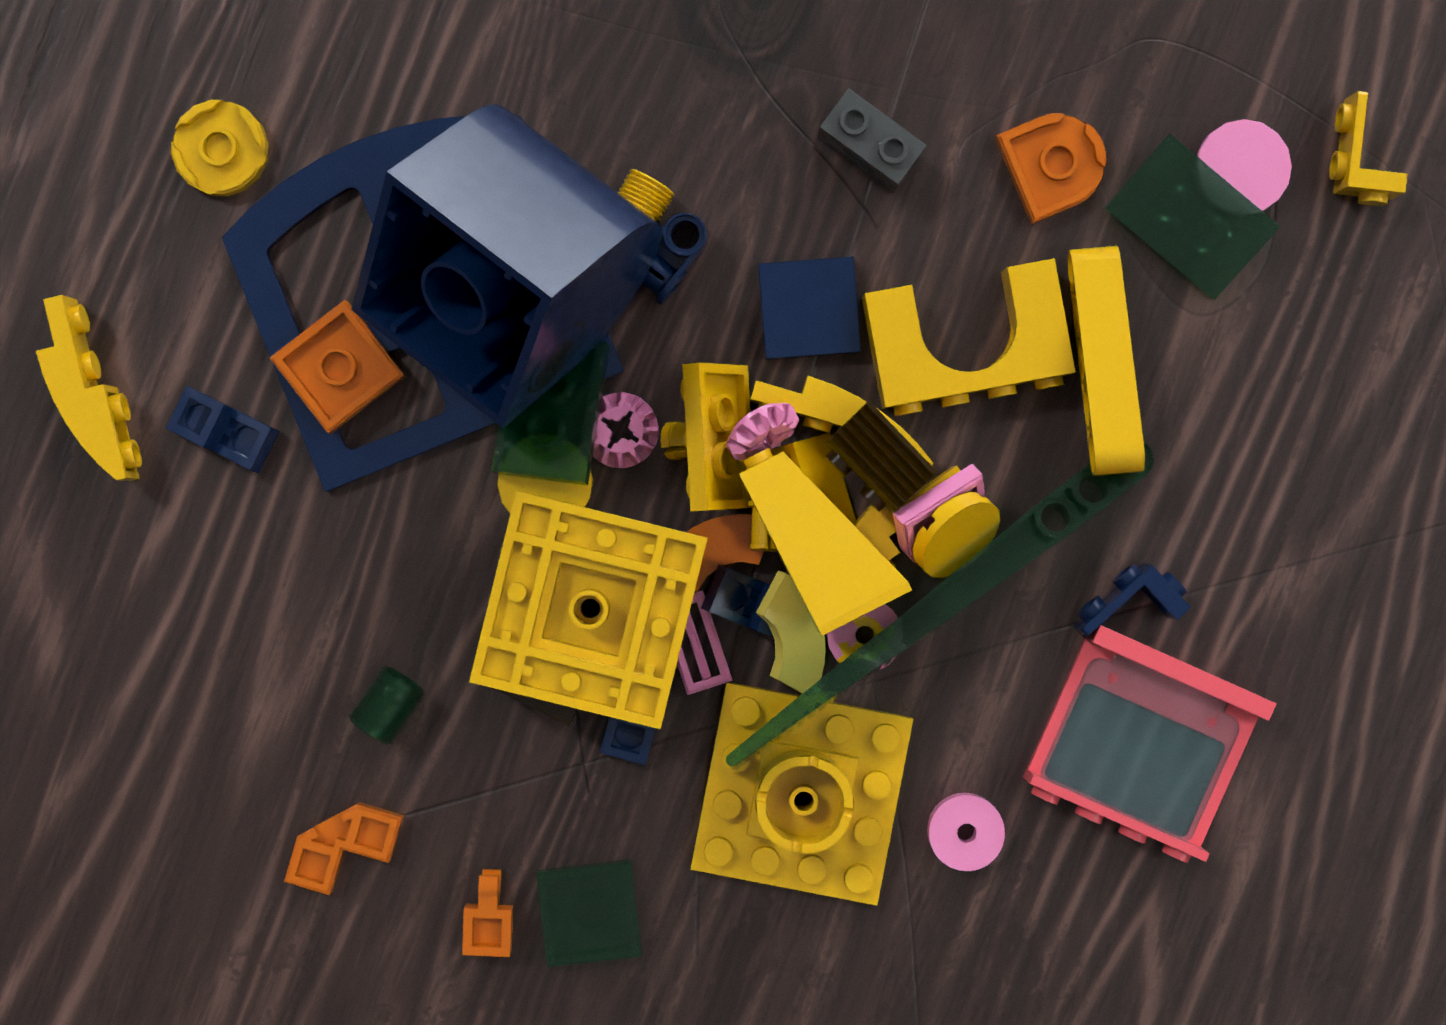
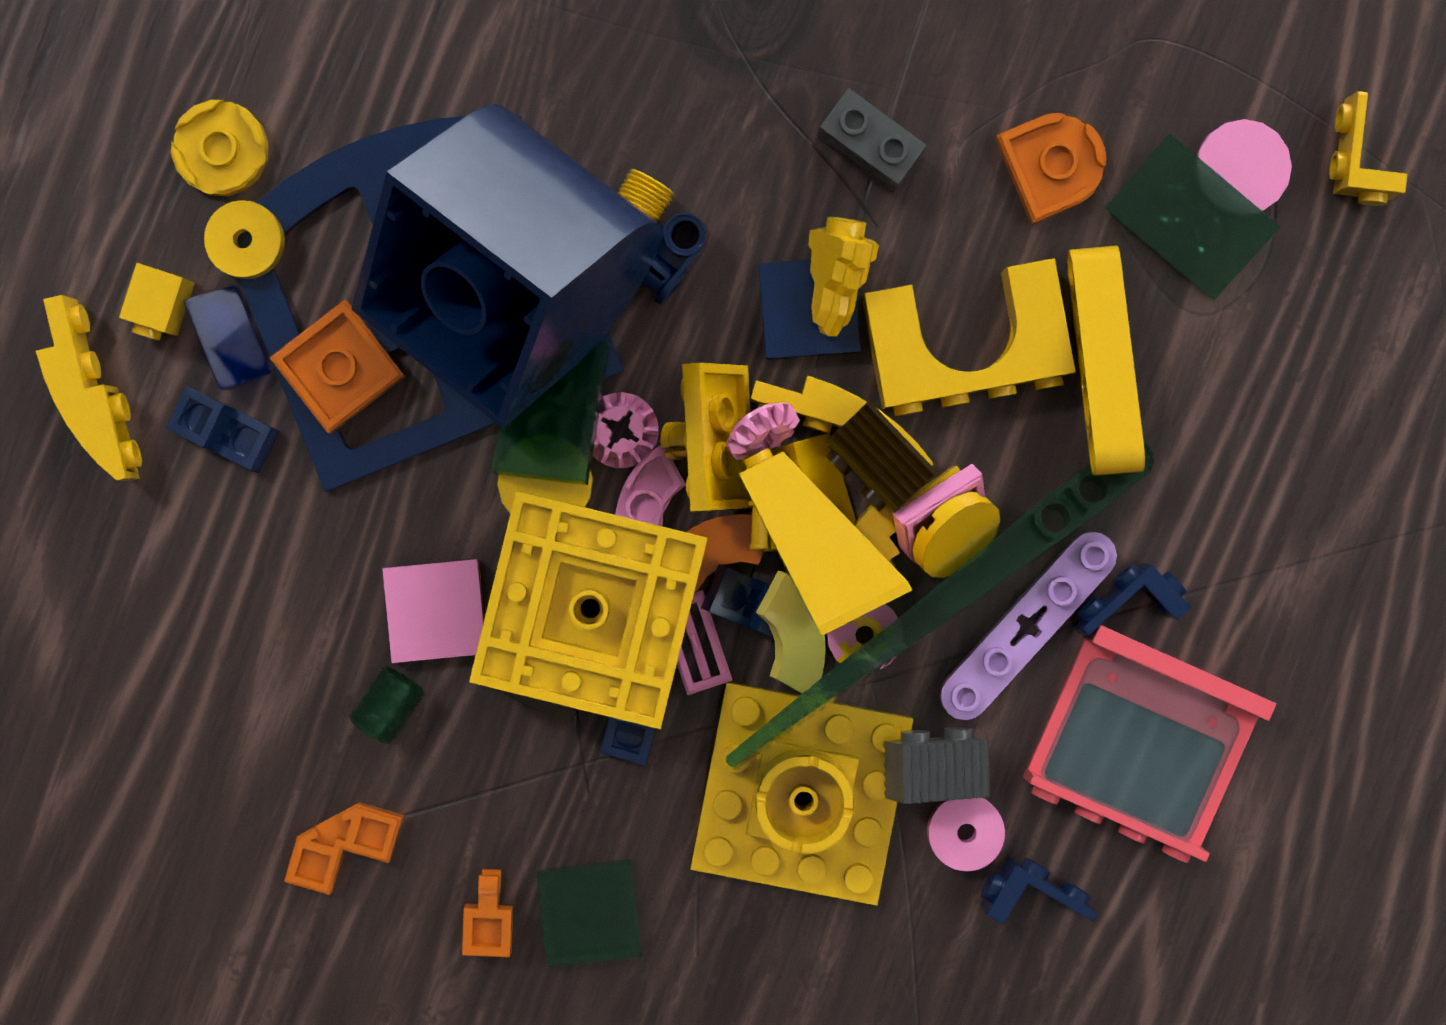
(156, 302): none -> yellow brick
(222, 237): none -> yellow piece
(227, 337): none -> clear blue slope
(434, 610): none -> bright pink tile
(650, 488): none -> bright pink tile
(838, 269): none -> yellow rock
(936, 767): none -> dark grey brick
(1004, 889): none -> dark blue bracket
(1059, 589): none -> lavender piece

